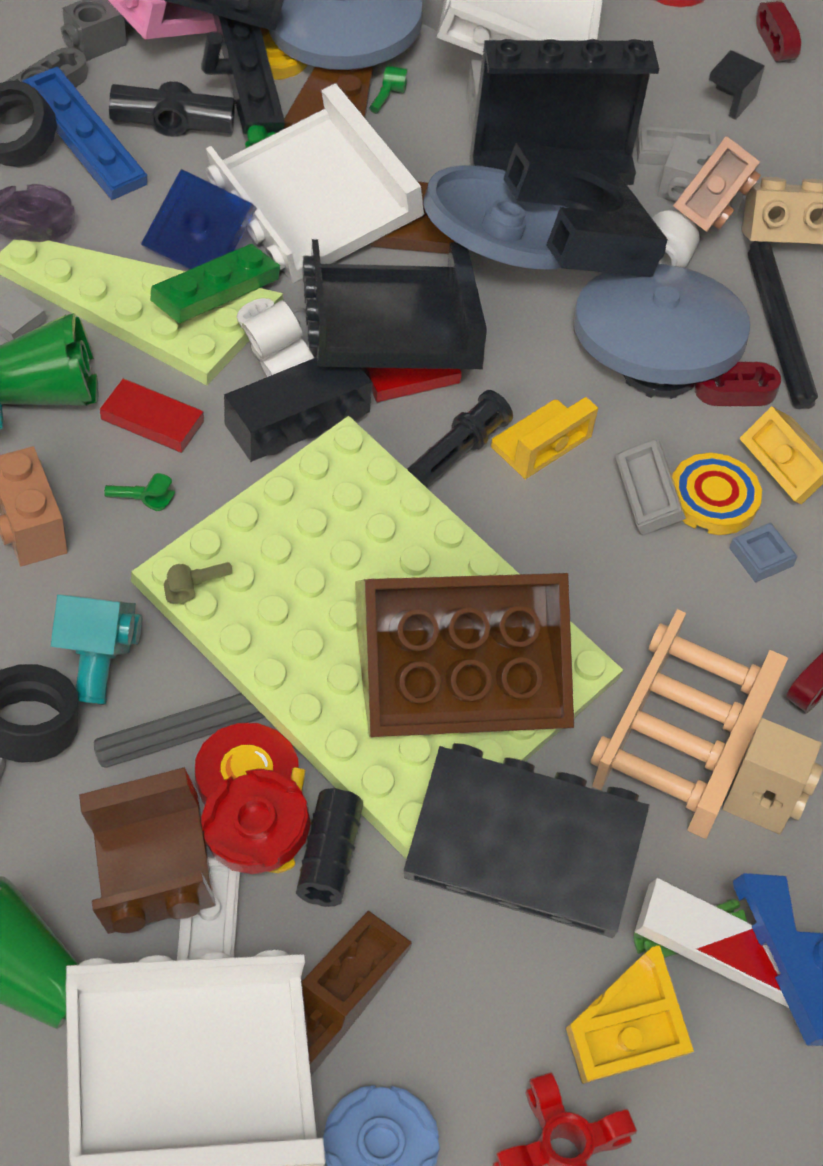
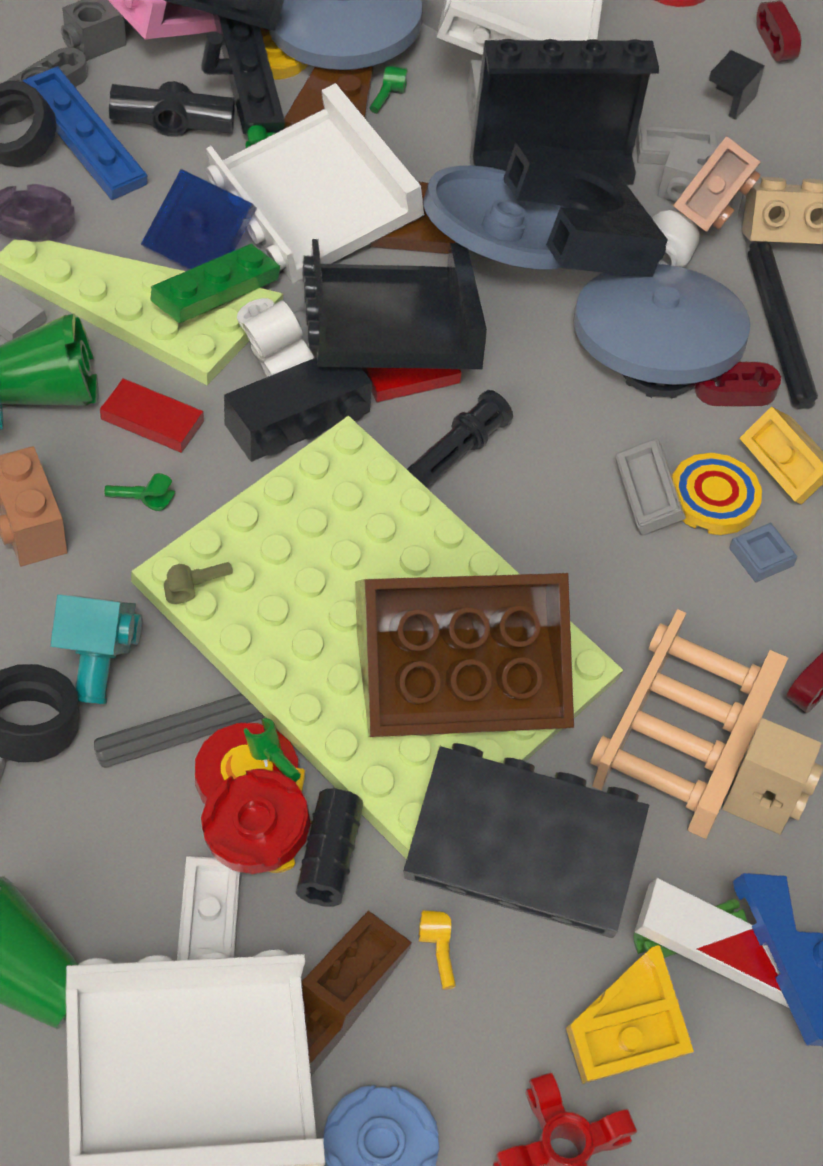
(148, 851): reddish brown panel -> none
(268, 746): none -> green hand
(436, 928): none -> yellow hand
(545, 435): yellow panel -> none

